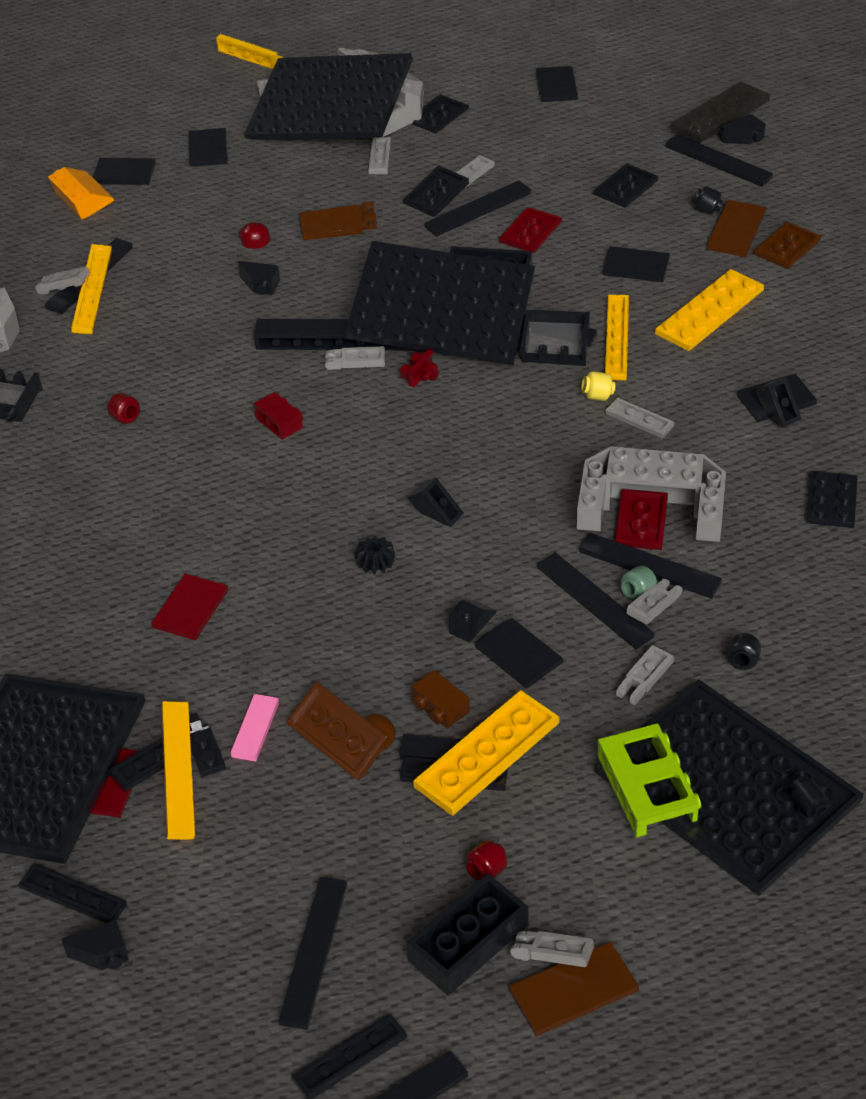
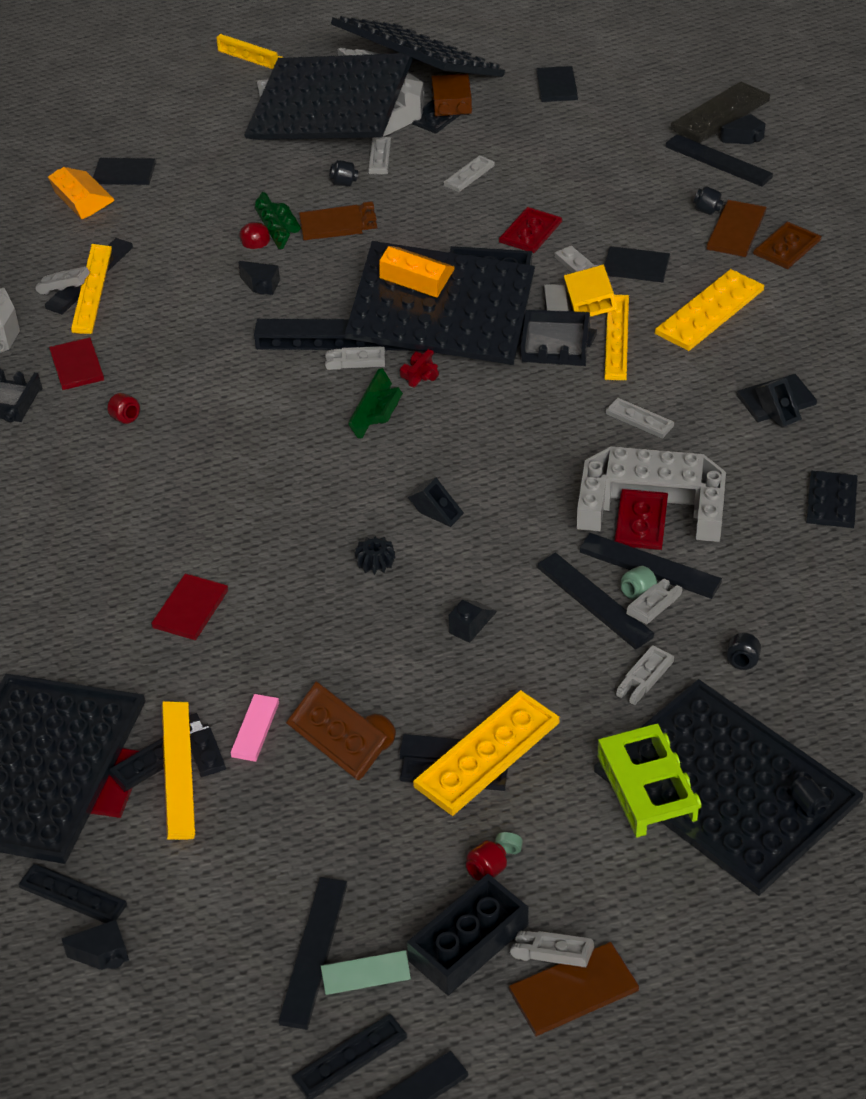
(76, 363): none -> dark red tile
(207, 147): black tile -> none
(277, 219): none -> dark green bracket
(278, 415): dark red brick -> none
(343, 173): none -> black head
(365, 972): none -> sand green tile
(375, 404): none -> dark green bracket
(414, 271): none -> light orange slope
(418, 46): none -> black plate
(436, 191): black tile -> none
(440, 699): reddish brown brick -> none
(452, 94): none -> reddish brown brick
(477, 208): black tile -> none
(510, 842): none -> sand green tile
(519, 653): black tile -> none
(555, 298): none -> light grey tile
(573, 259): none -> light grey hinge
(590, 291): none -> yellow brick
(598, 386): light yellow head -> none
(625, 185): black tile -> none

